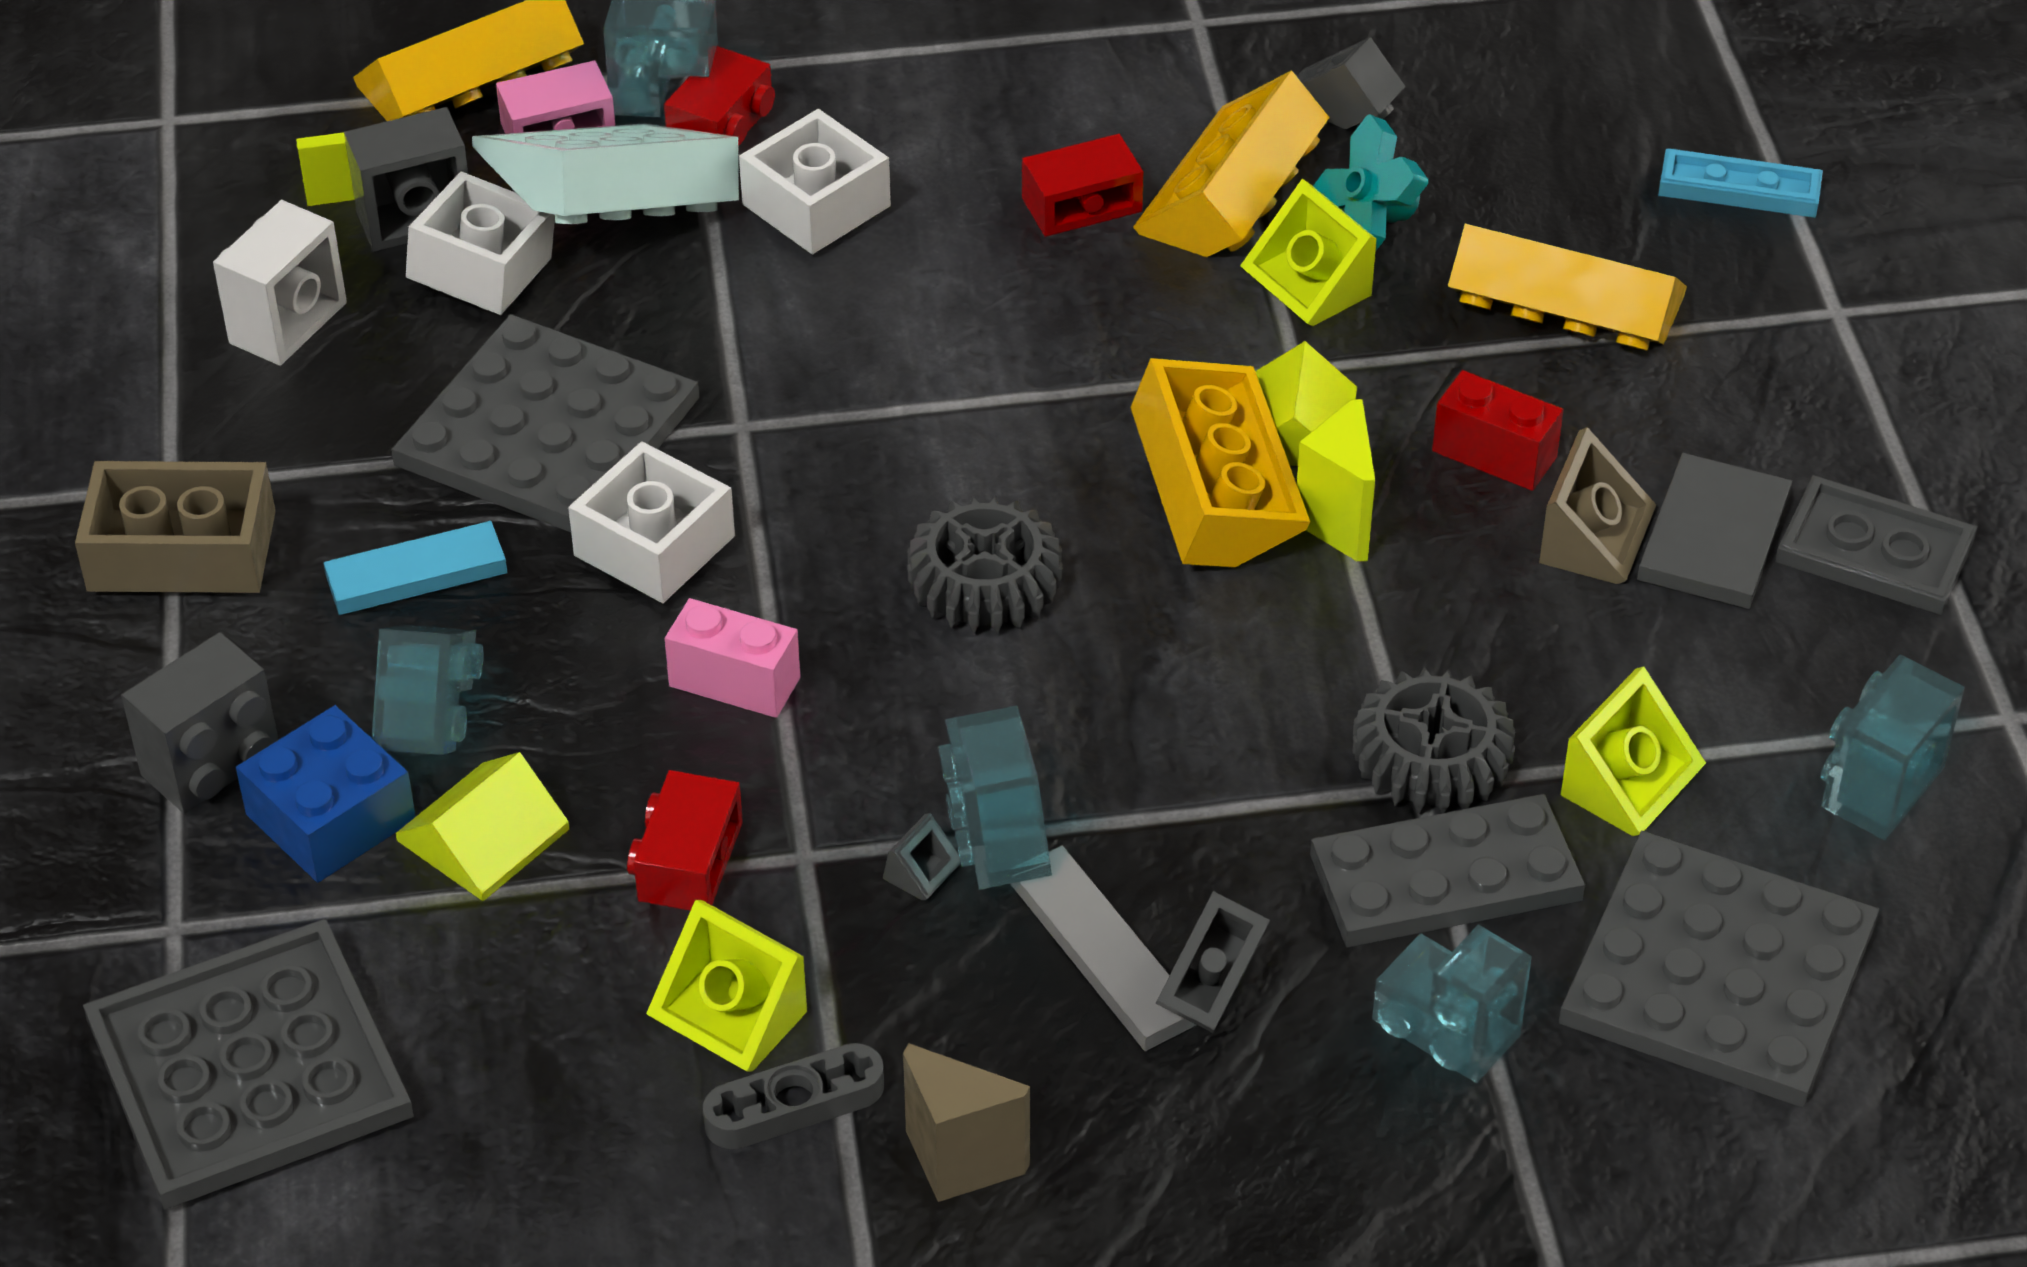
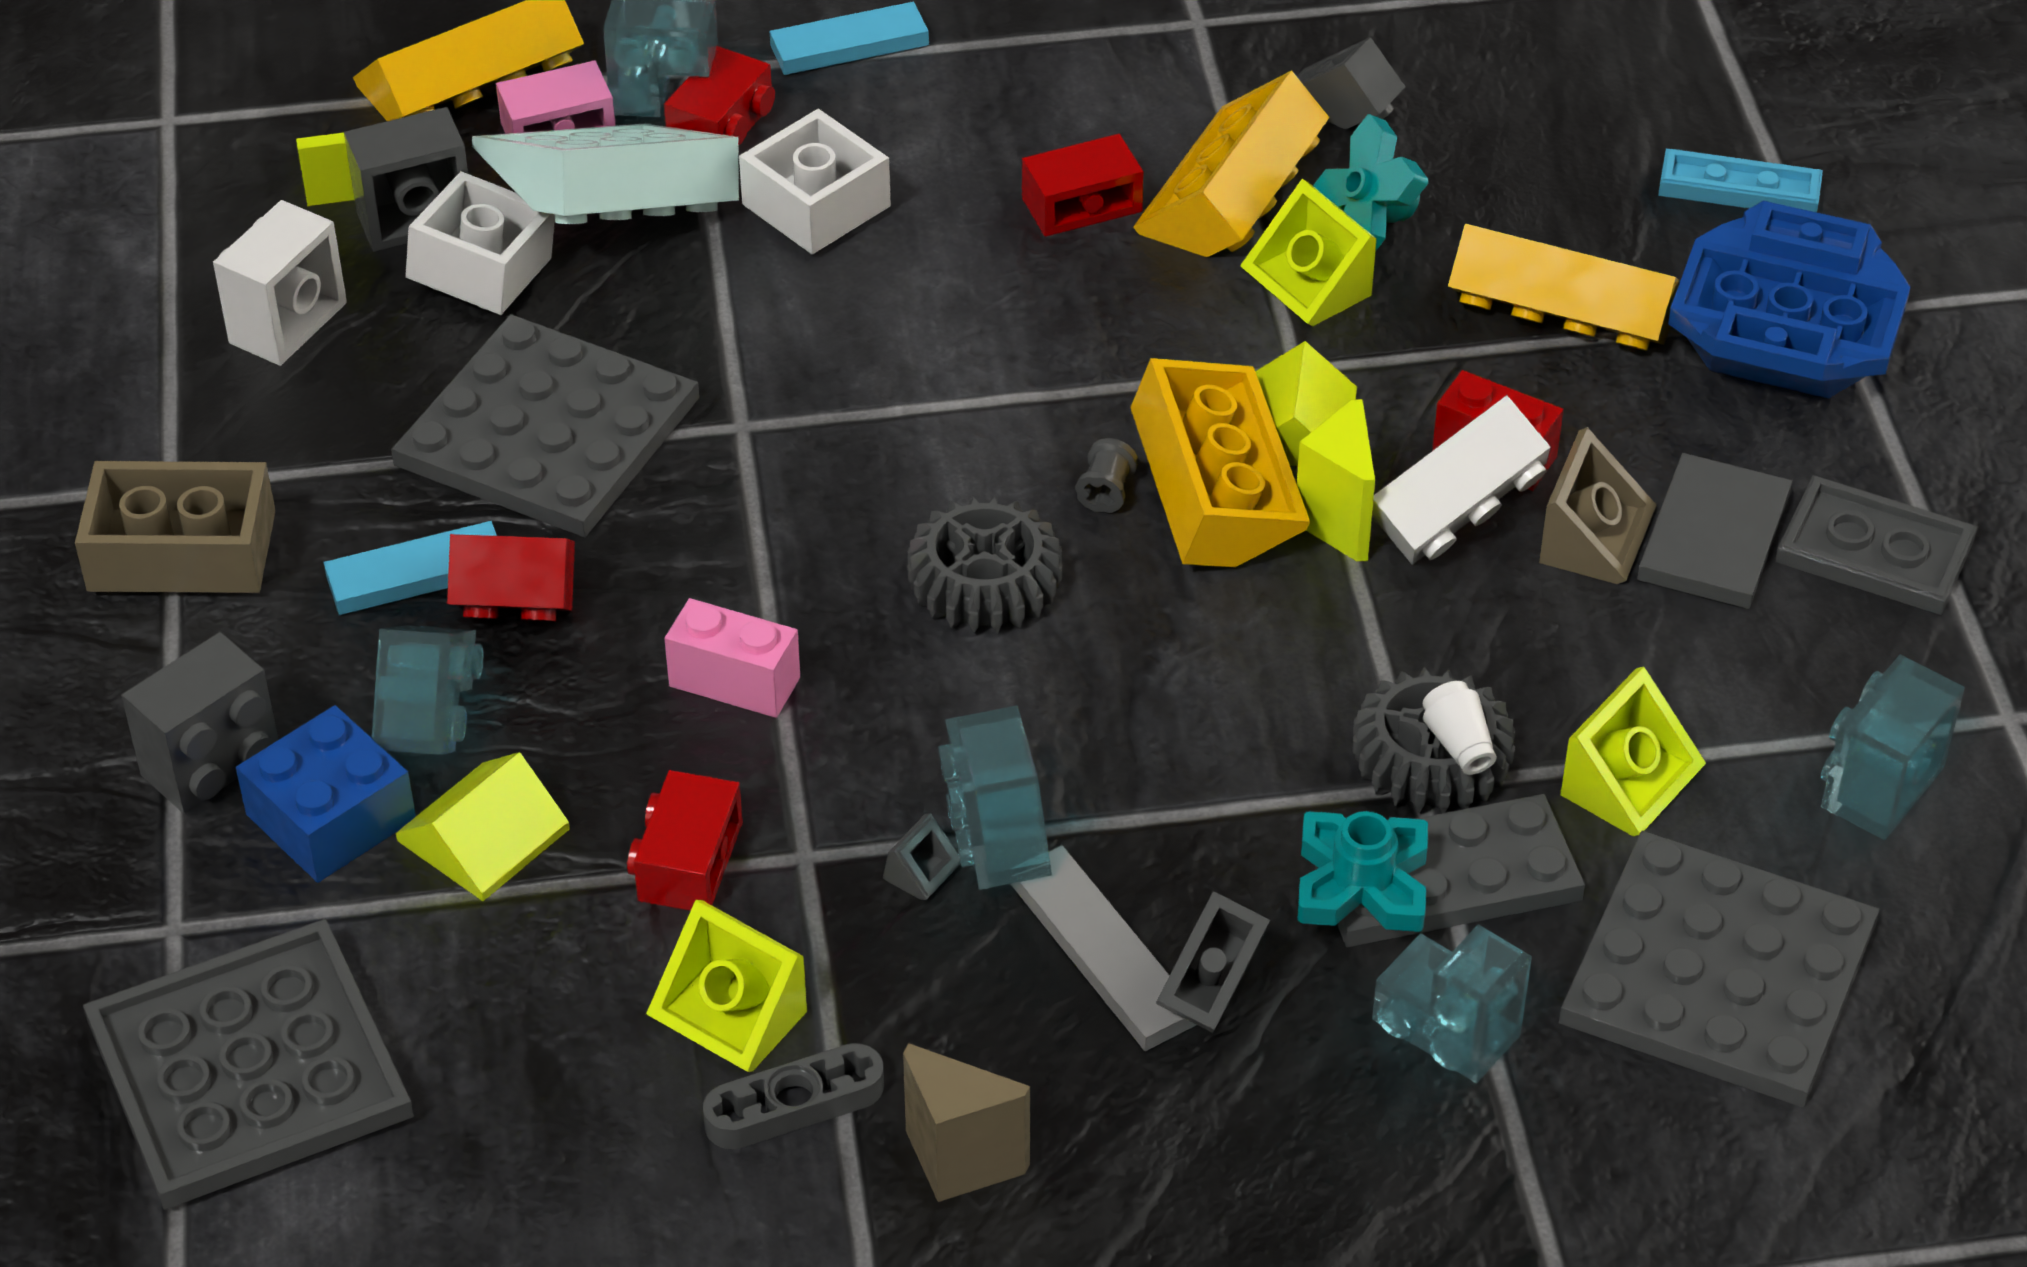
(510, 573): none -> red brick
(652, 521): white brick -> none
(849, 38): none -> medium azure tile
(1103, 483): none -> dark grey bush
(1363, 863): none -> teal plant
(1460, 725): none -> white cone
(1461, 481): none -> white brick
(1791, 300): none -> blue piece

